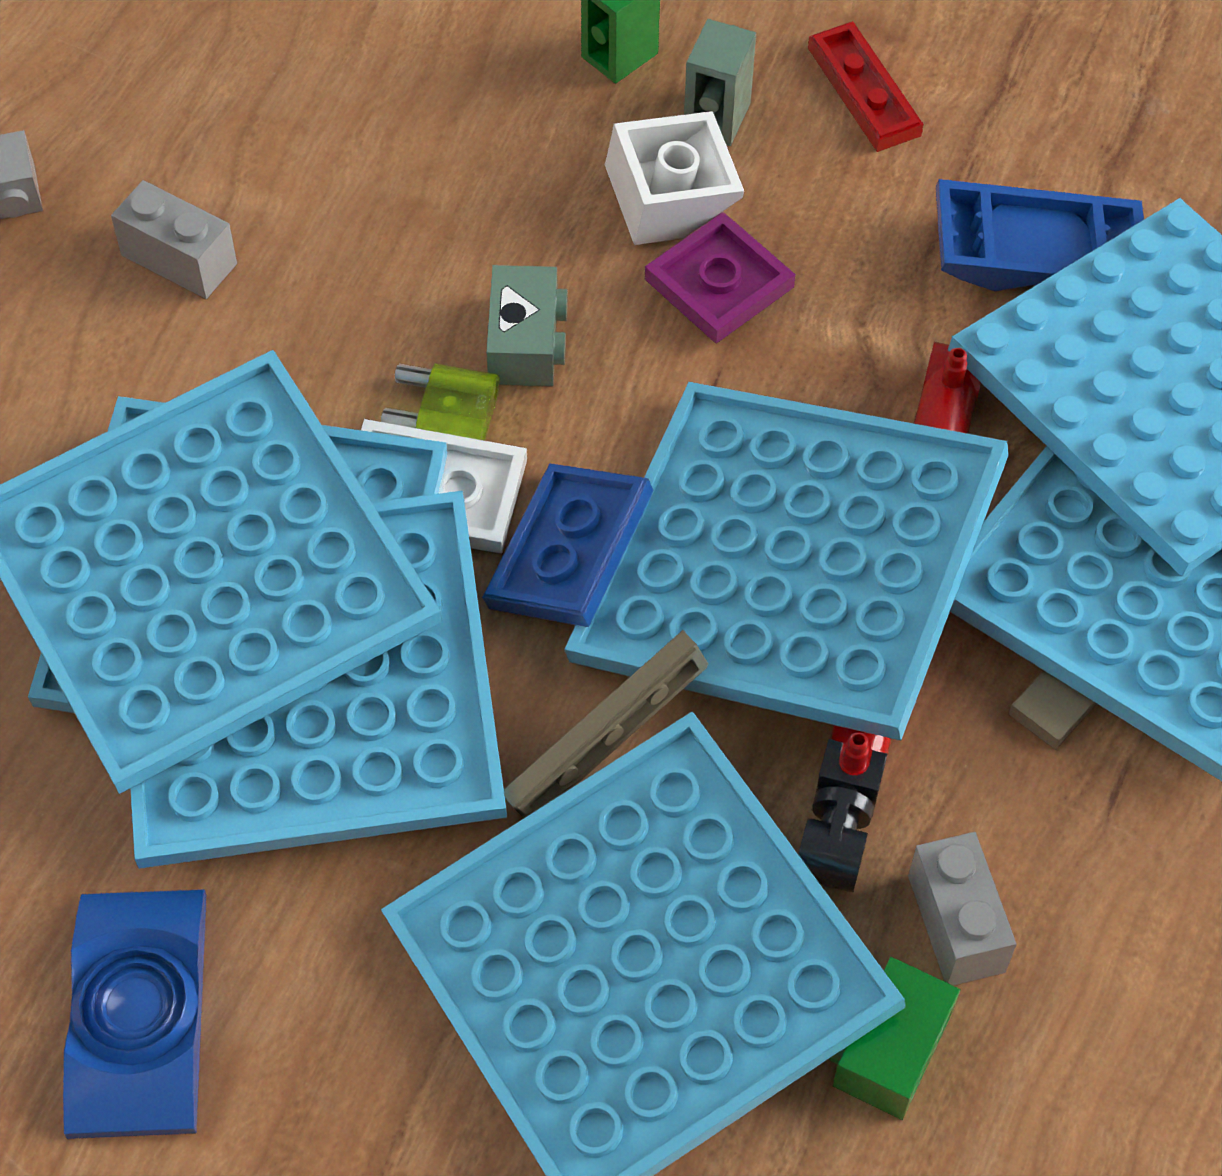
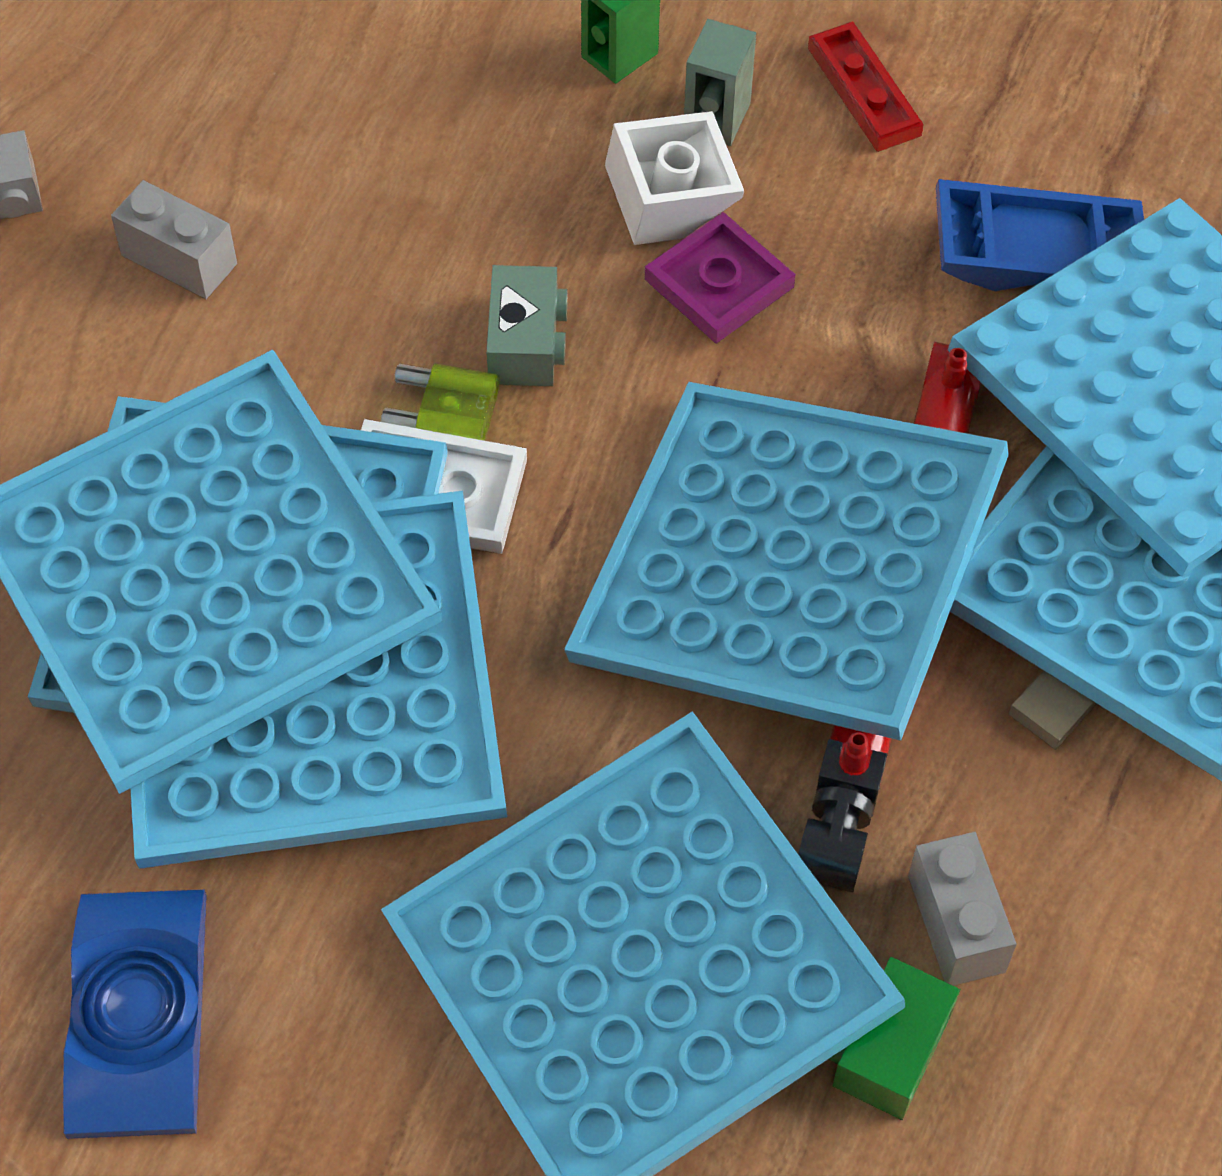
(568, 544): blue tile -> none
(607, 725): dark tan tile -> none

